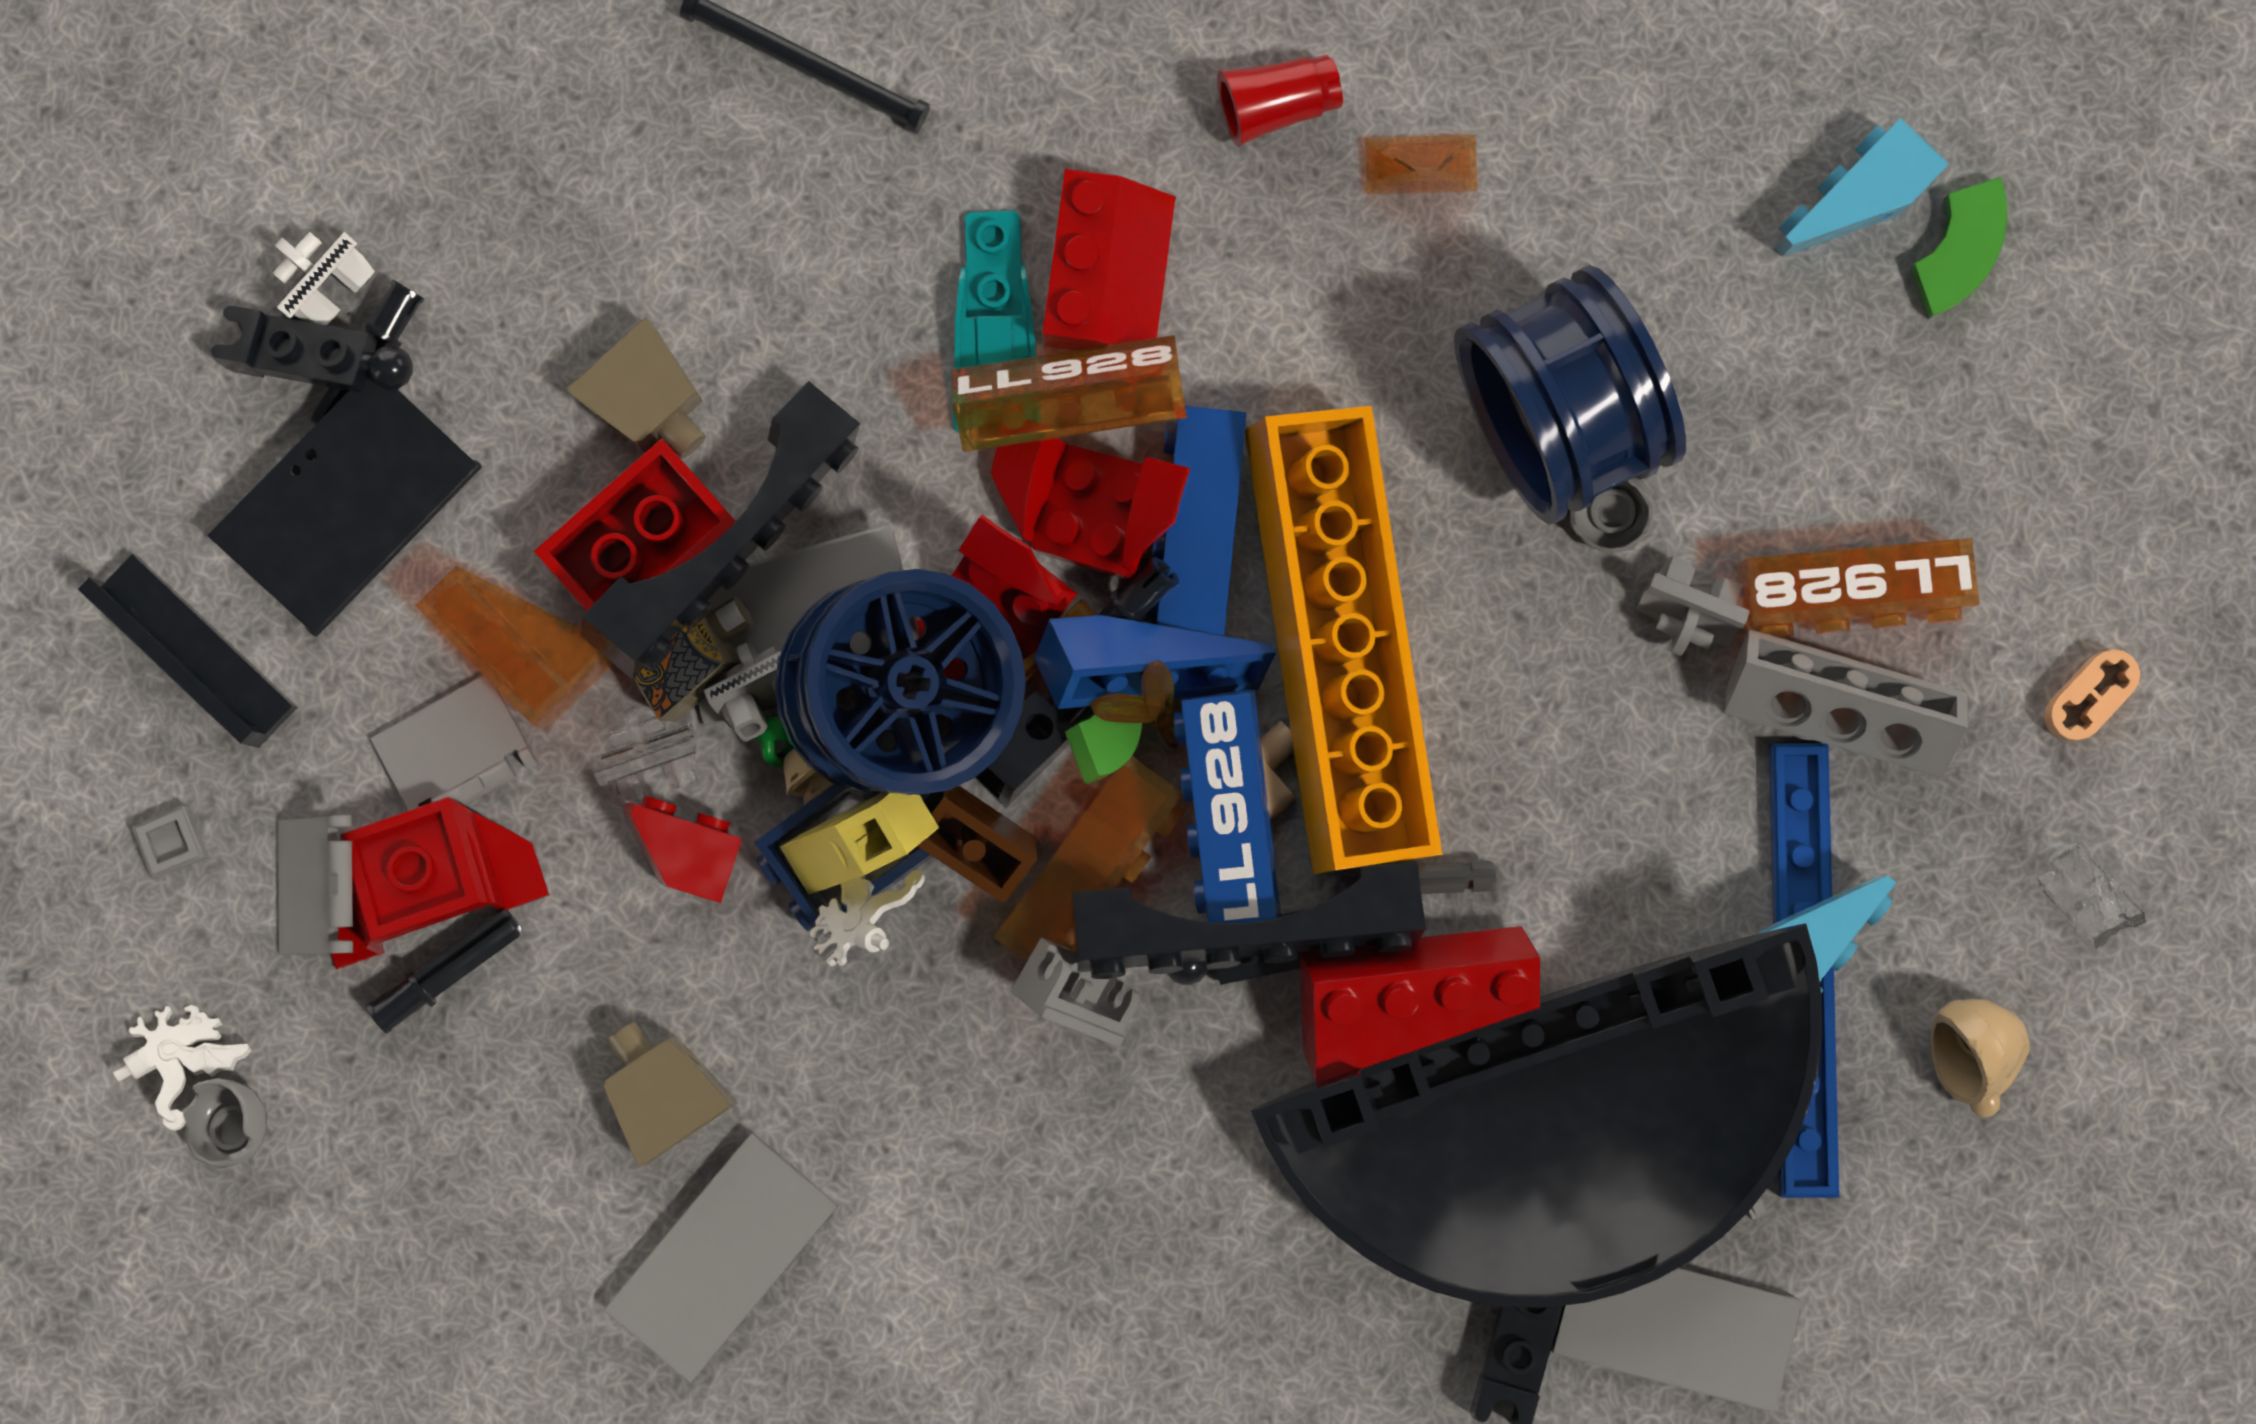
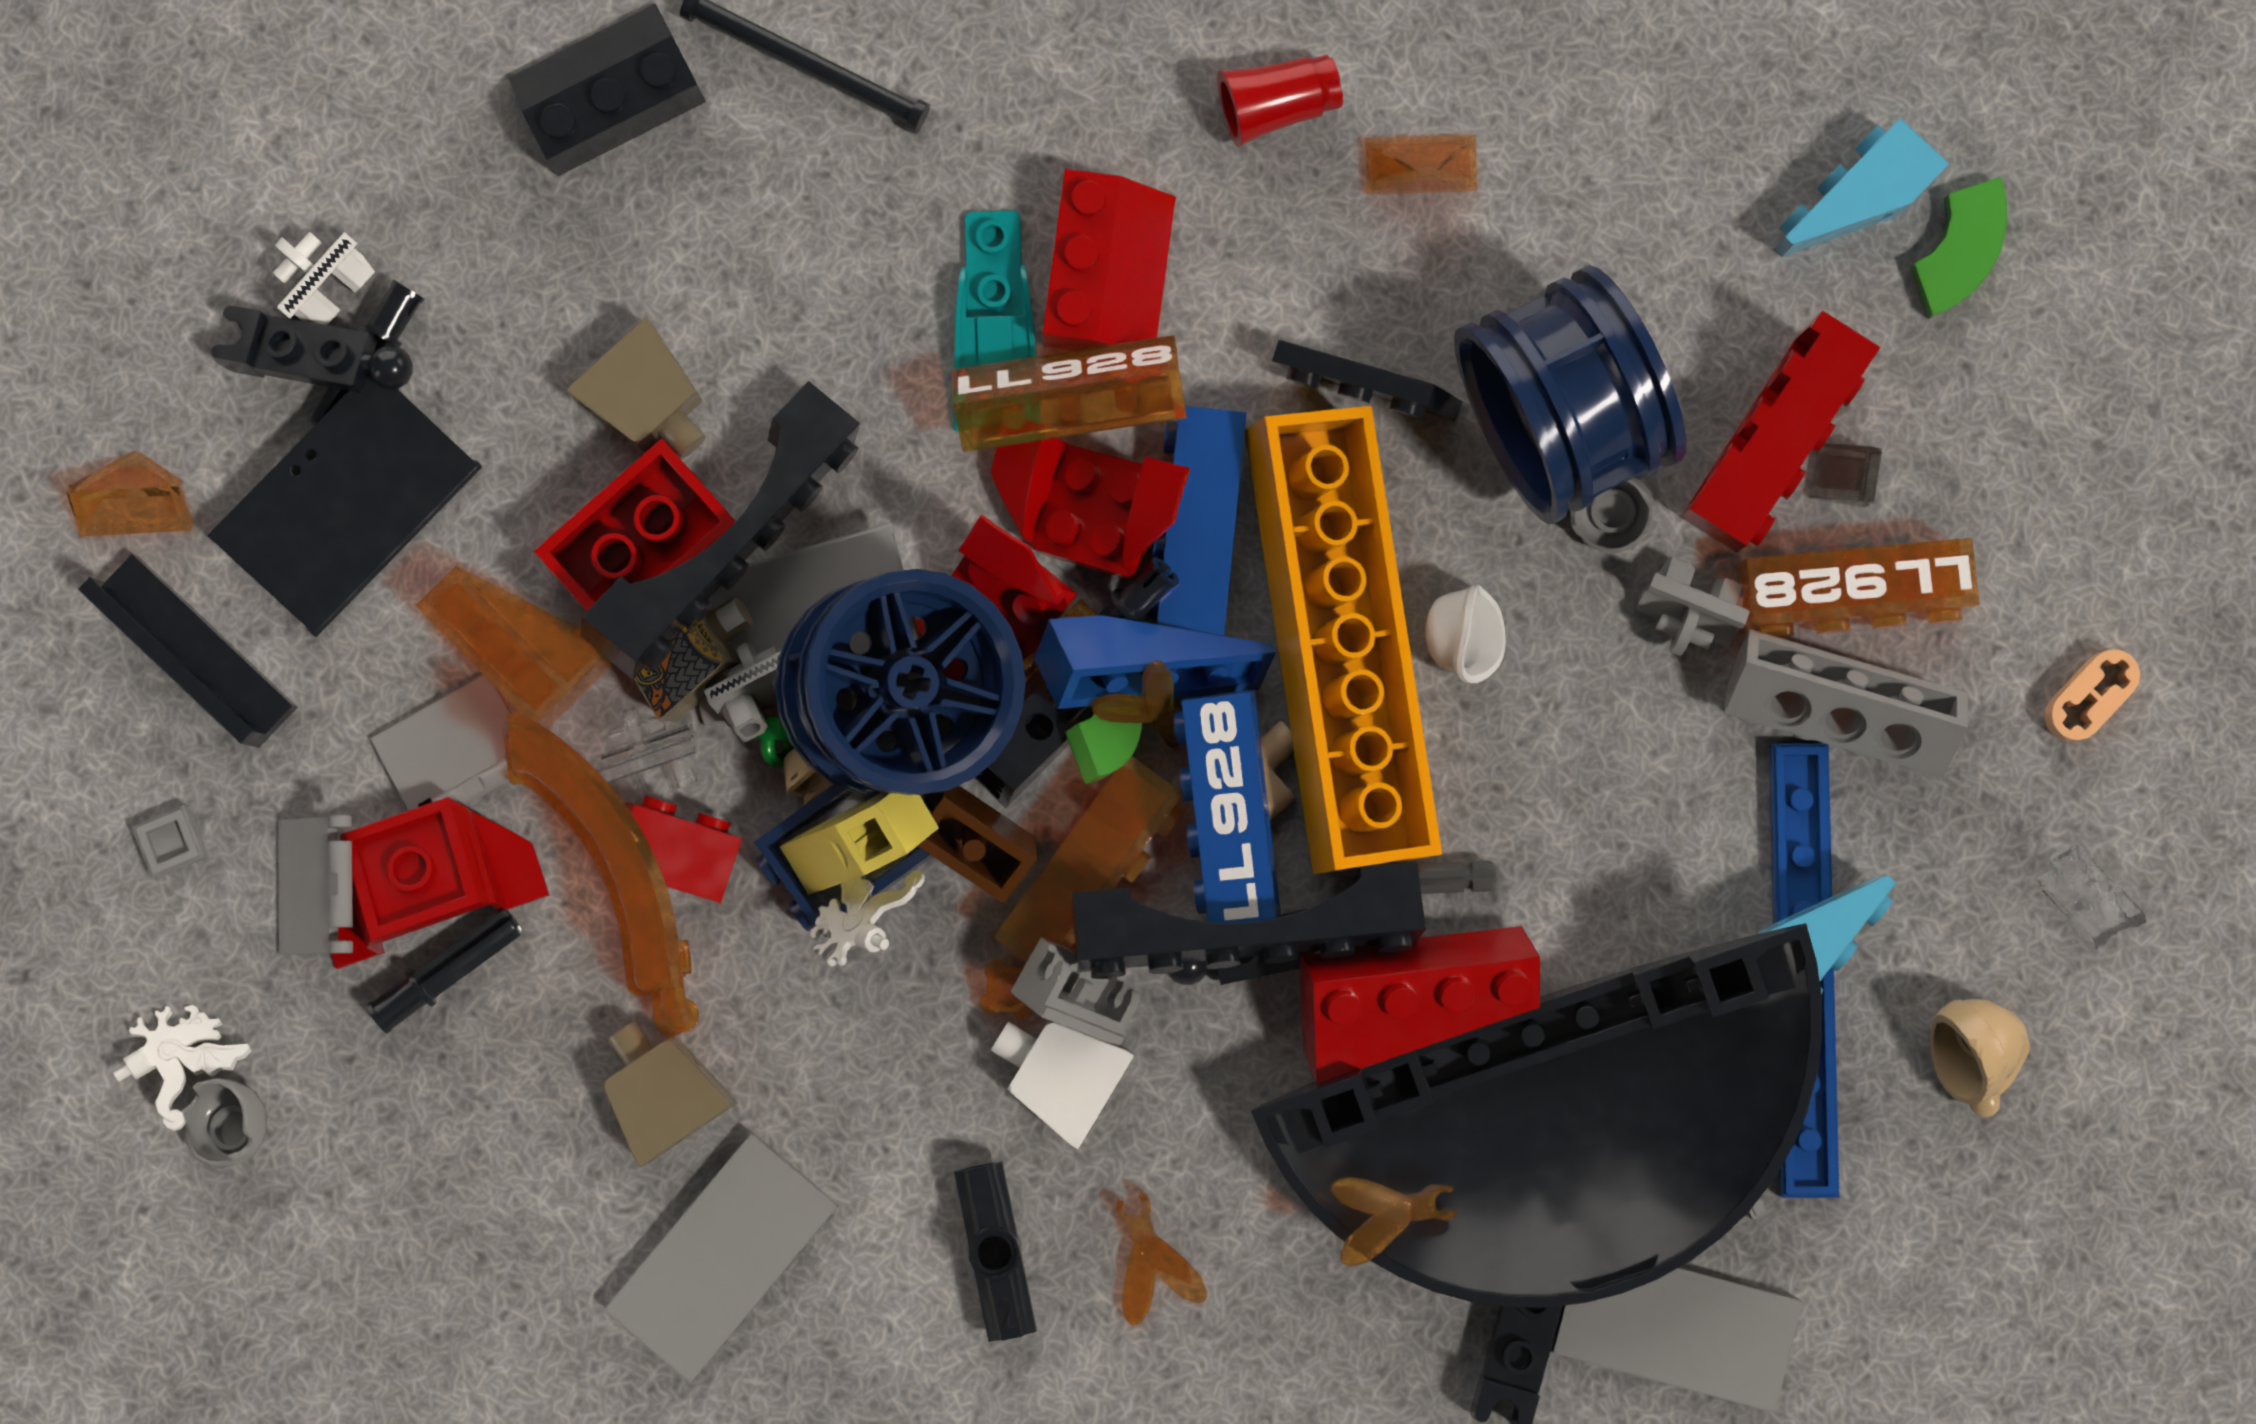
(129, 498): none -> clear orange slope
(606, 90): none -> black slope
(624, 859): none -> clear orange windscreen
(995, 997): none -> clear orange plate
(1002, 1287): none -> black piece
(1062, 1075): none -> white torso
(1152, 1256): none -> clear orange piece
(1364, 381): none -> black wing
(1390, 1214): none -> clear orange piece
(1466, 633): none -> white helmet
(1780, 431): none -> red wedge
(1846, 474): none -> clear smoke slope

